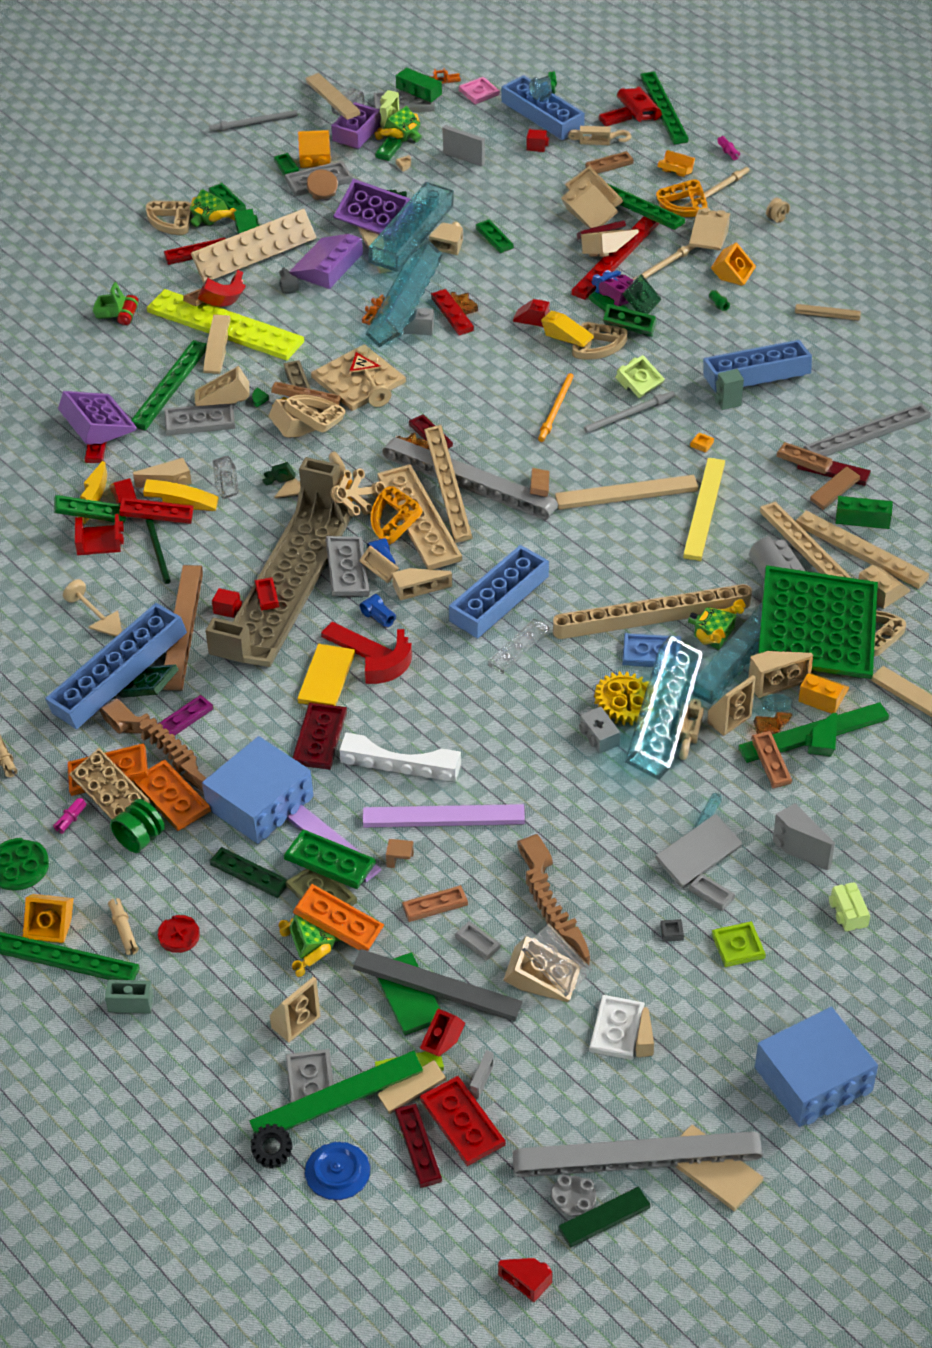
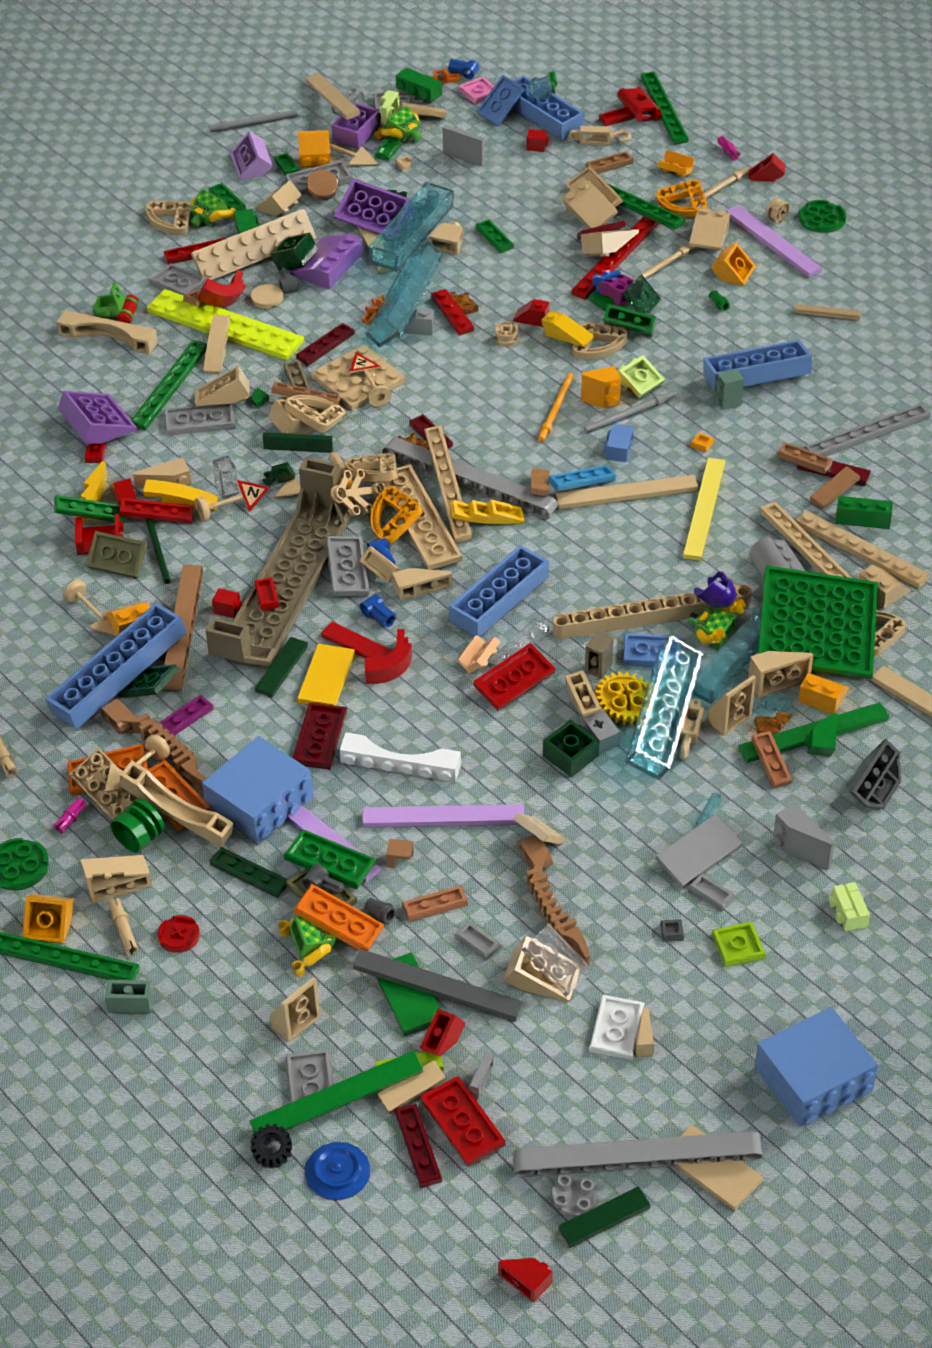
(115, 876): none -> tan wedge
(116, 554): none -> olive tile
(124, 616): none -> light orange slope
(137, 337): none -> tan arch
(156, 748): none -> tan piece
(177, 280): none -> light grey tile
(202, 822): none -> tan arch
(250, 493): none -> tan piece
(251, 157): none -> lavender slope
(266, 296): none -> tan tile
(280, 200): none -> tan slope
(281, 667): none -> dark green tile
(294, 251): none -> dark green brick
(297, 442): none -> dark green tile
(320, 877): none -> dark grey axle
(325, 344): none -> dark red tile
(361, 158): none -> tan piece
(381, 910): none -> dark grey cone
(385, 462): none -> tan beam
(425, 110): none -> tan tile
(467, 69): none -> blue piece
(477, 653): none -> light nougat bracket
(491, 513): none -> yellow slope
(500, 100): none -> medium blue tile
(506, 334): none -> tan wheel
(514, 676): none -> red plate
(539, 828): none -> tan tile
(570, 748): none -> dark green brick
(581, 478): none -> dark azure tile
(582, 694): none -> tan slope
(599, 655): none -> dark tan brick
(601, 387): none -> light orange slope
(619, 442): none -> medium blue brick
(717, 594): none -> dark purple helmet
(768, 169): none -> red slope
(774, 241): none -> lavender tile
(822, 216): none -> green tile
(877, 776): none -> dark grey wedge

